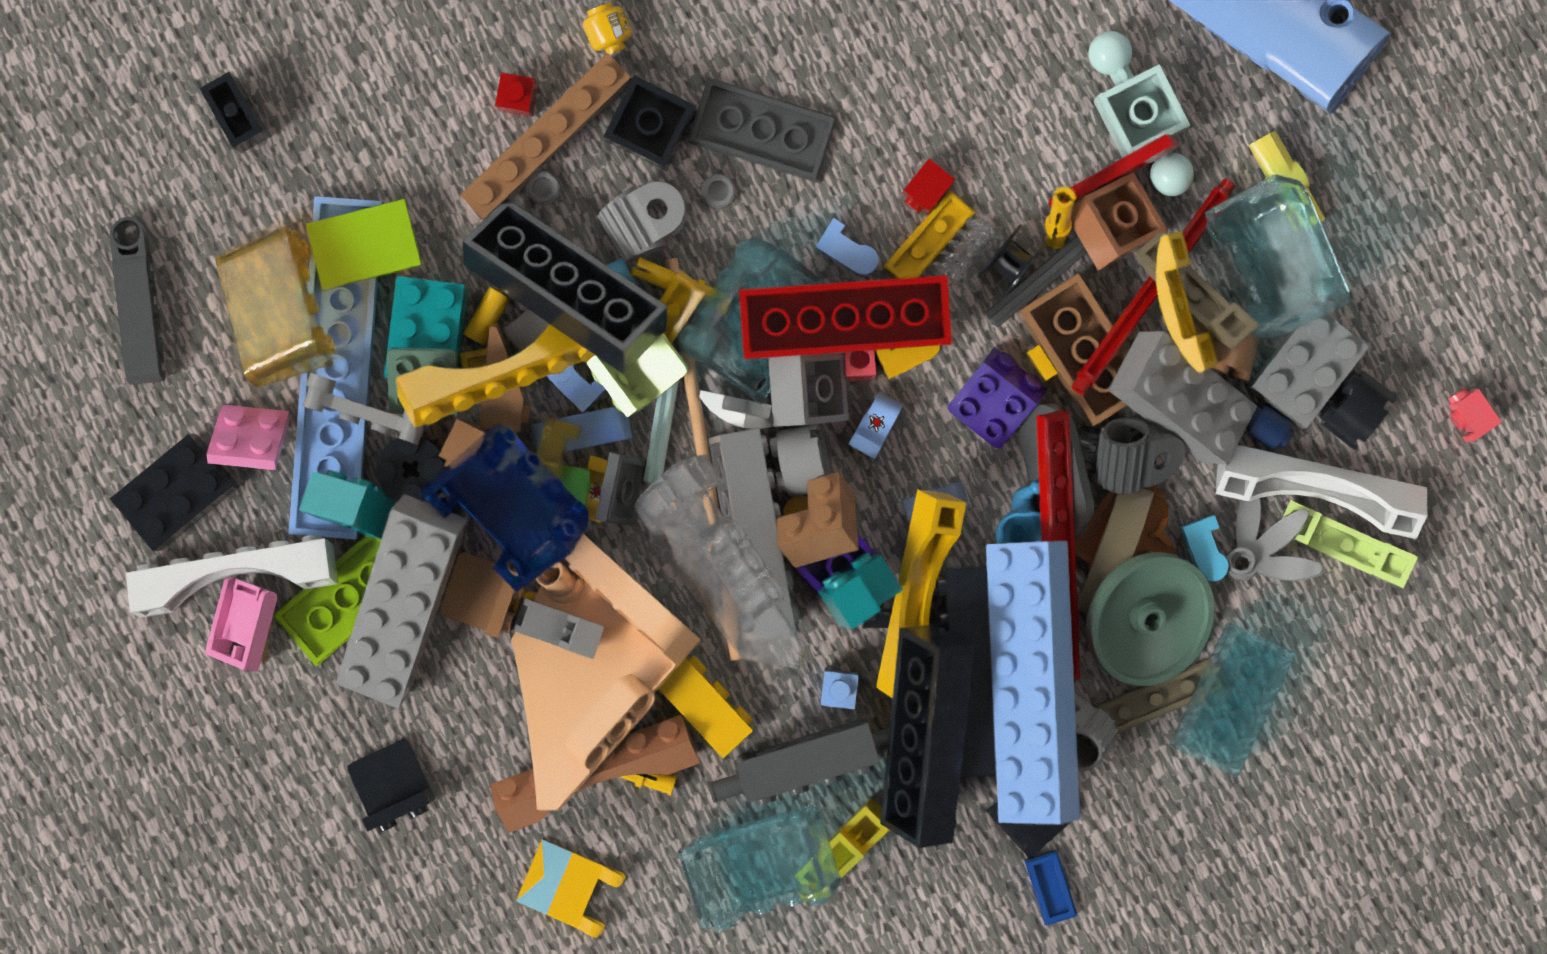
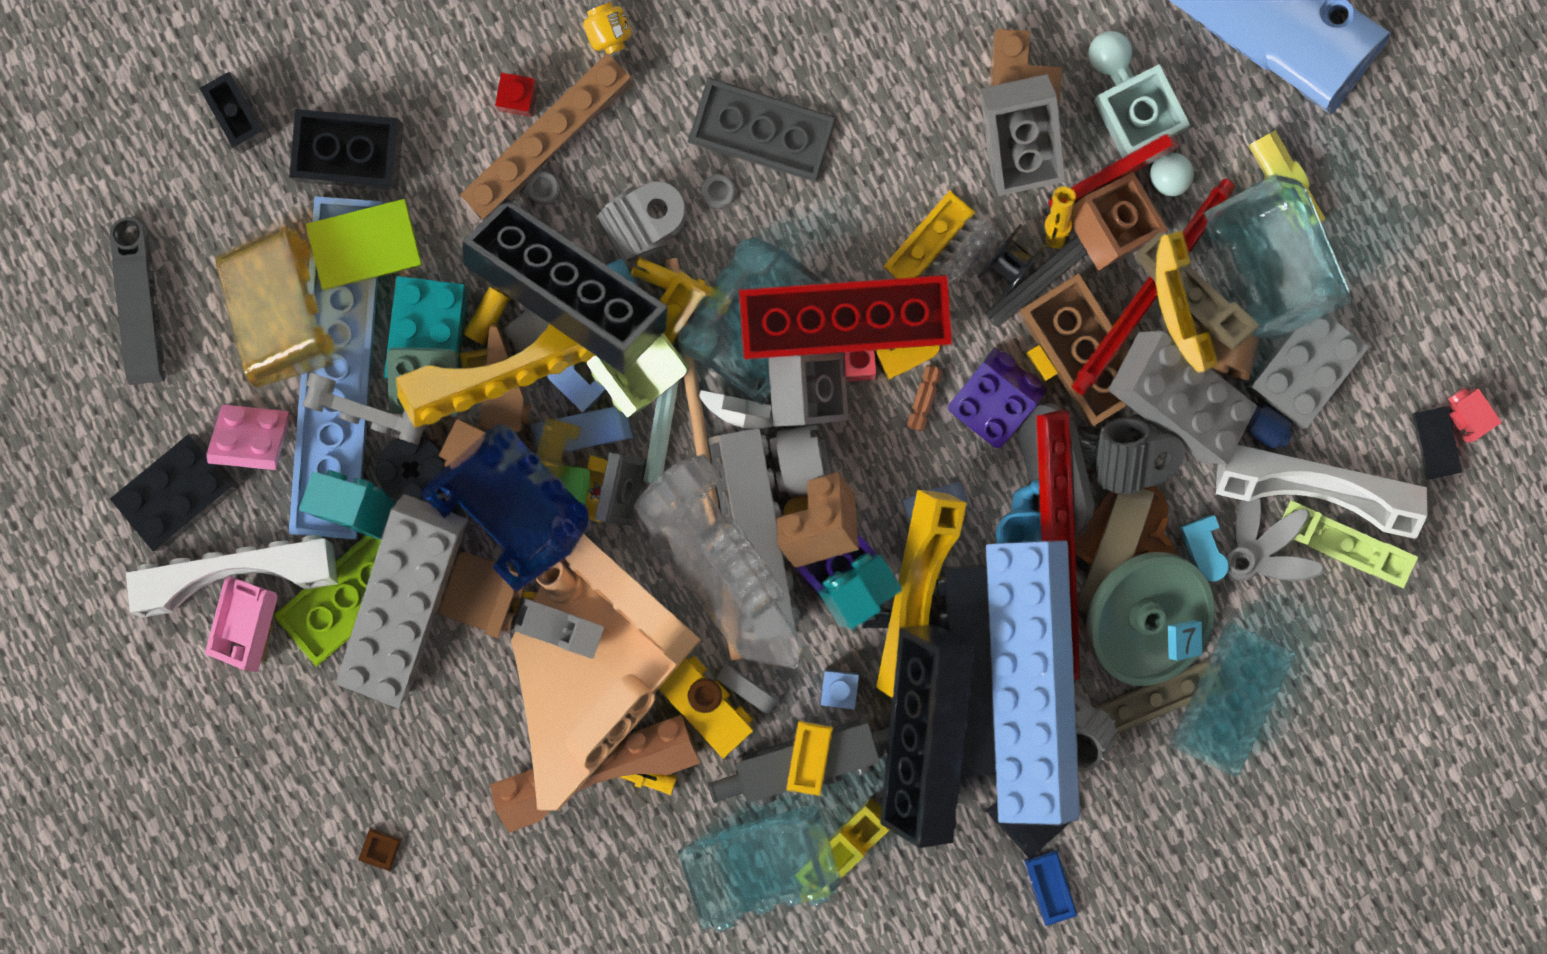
(346, 149): none -> black brick
(380, 849): none -> reddish brown tile
(390, 785): black bracket -> none
(563, 884): yellow flag -> none
(650, 123): black brick -> none
(704, 695): none -> reddish brown tile
(747, 688): none -> light grey beam
(809, 758): none -> yellow tile
(856, 258): light blue leg -> none
(876, 425): light blue leg -> none
(924, 398): none -> nougat axle
(927, 187): red brick -> none
(1010, 60): none -> medium nougat brick
(1023, 134): none -> light grey brick
(1185, 640): none -> medium azure tile
(1357, 409): black brick -> none
(1437, 443): none -> black tile

